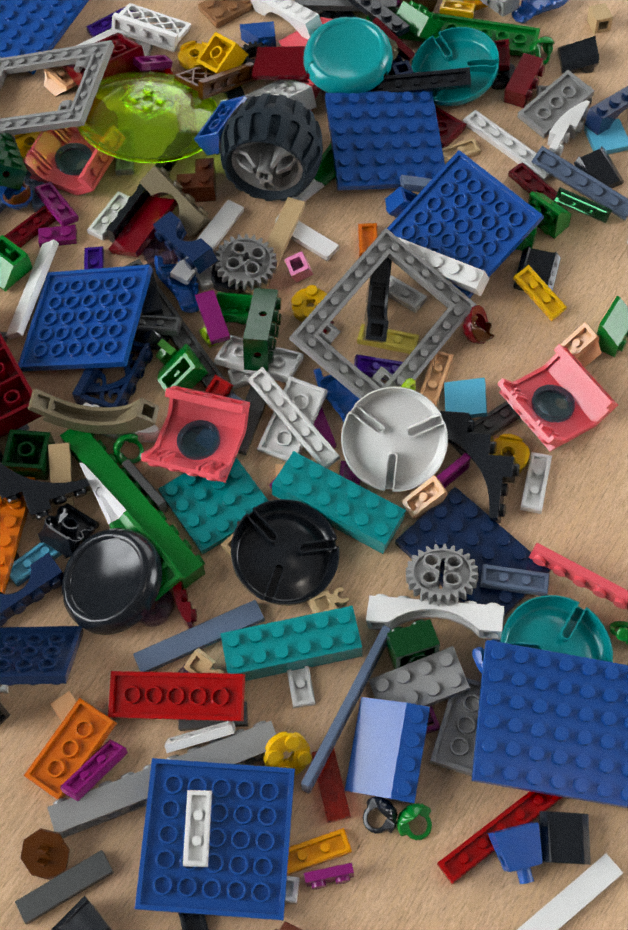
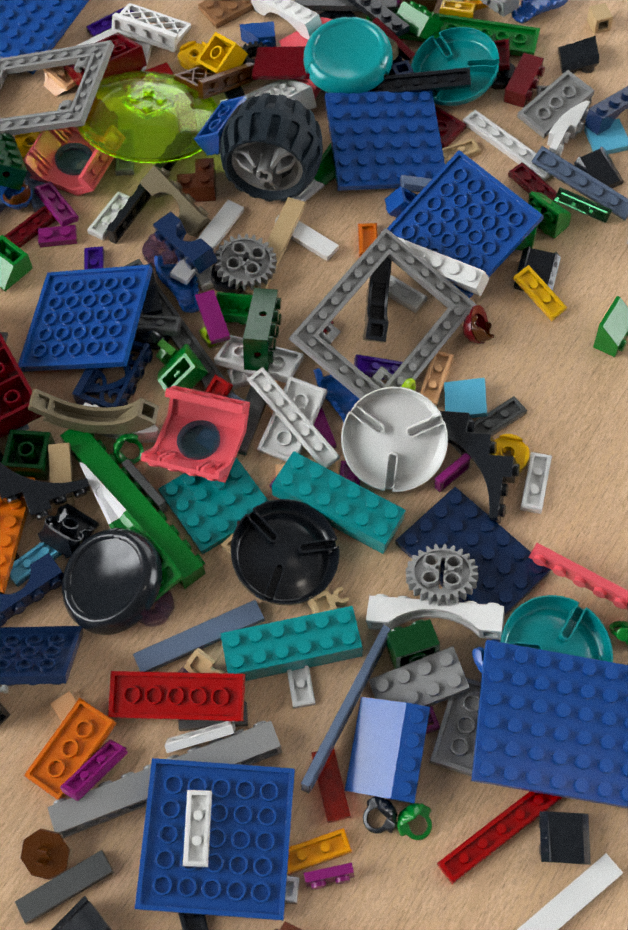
(32, 290): white tile -> none
(140, 228): dark red tile -> none
(153, 62): magenta plate -> none
(184, 606): dark red slope -> none
(291, 743): yellow plate -> none
(298, 266): bright pink brick -> none
(307, 295): yellow plate -> none
(395, 341): light yellow tile -> none
(424, 497): light nougat slope -> none
(514, 580): sand blue tile -> none
(518, 849): blue torso -> none
(547, 44): green piece -> none
(558, 399): coral panel -> none
(583, 344): light nougat slope -> none

